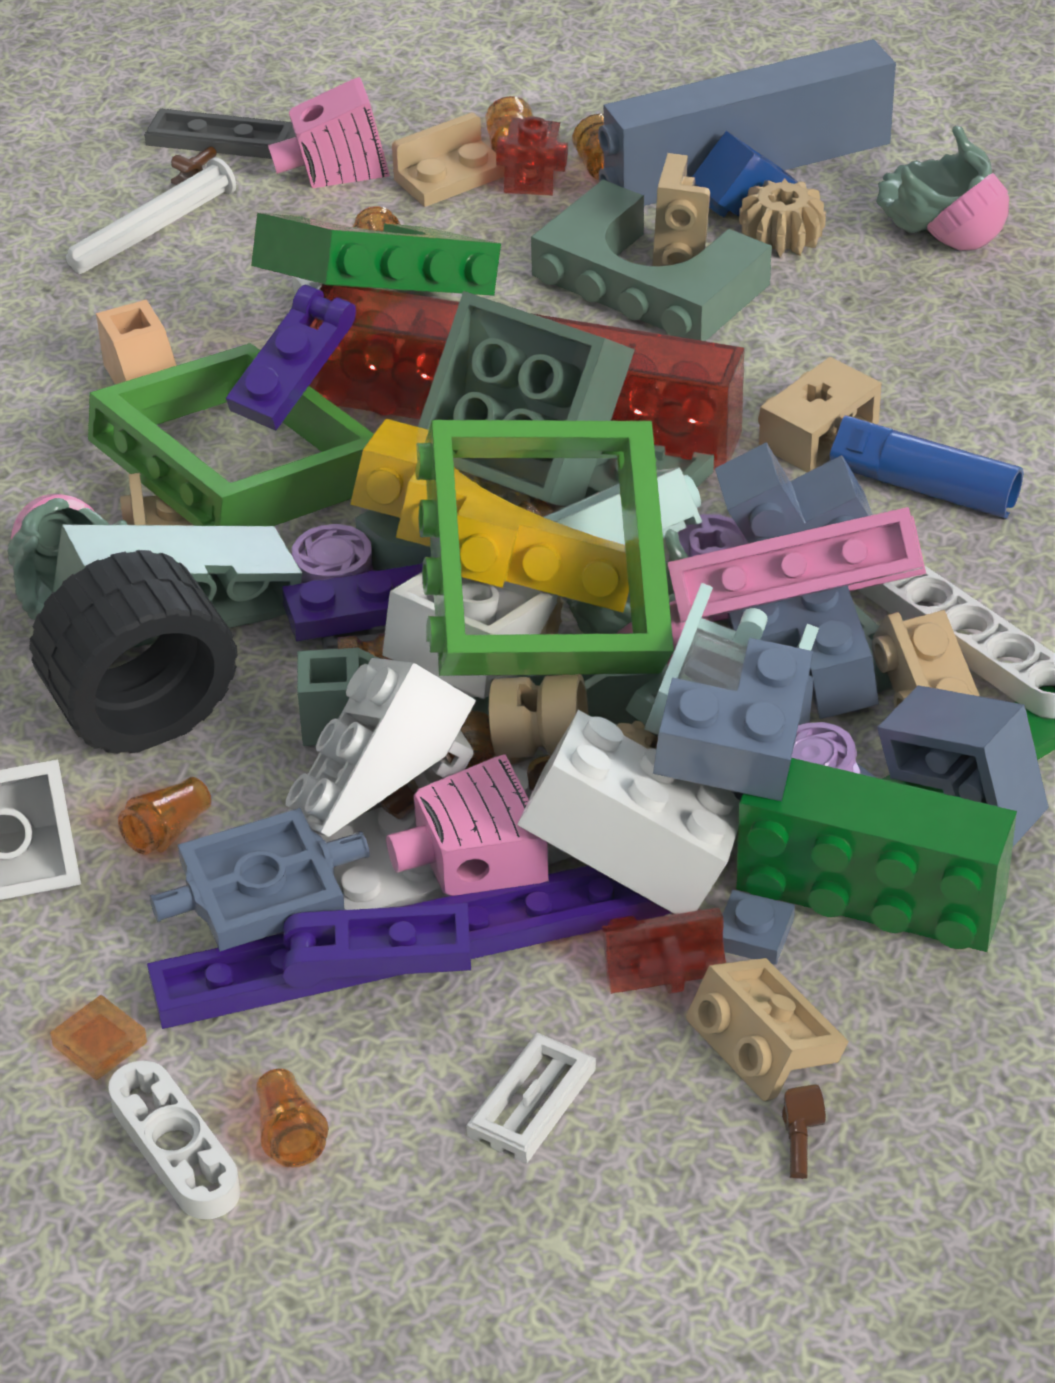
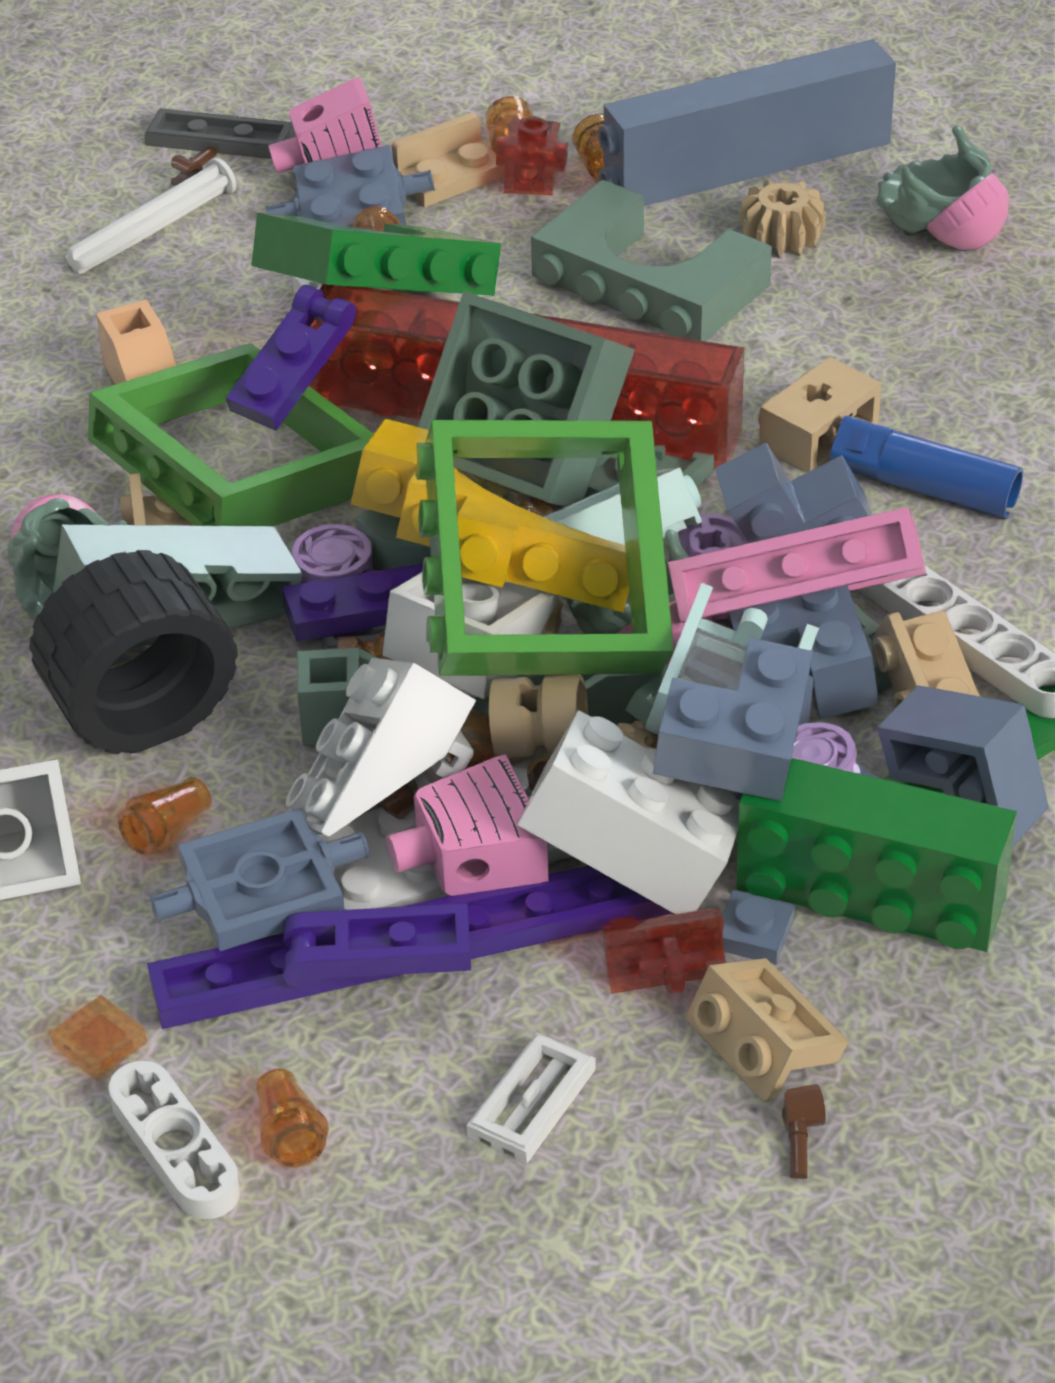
(346, 184): none -> sand blue plate
(680, 214): tan bracket -> none
(732, 170): blue slope -> none

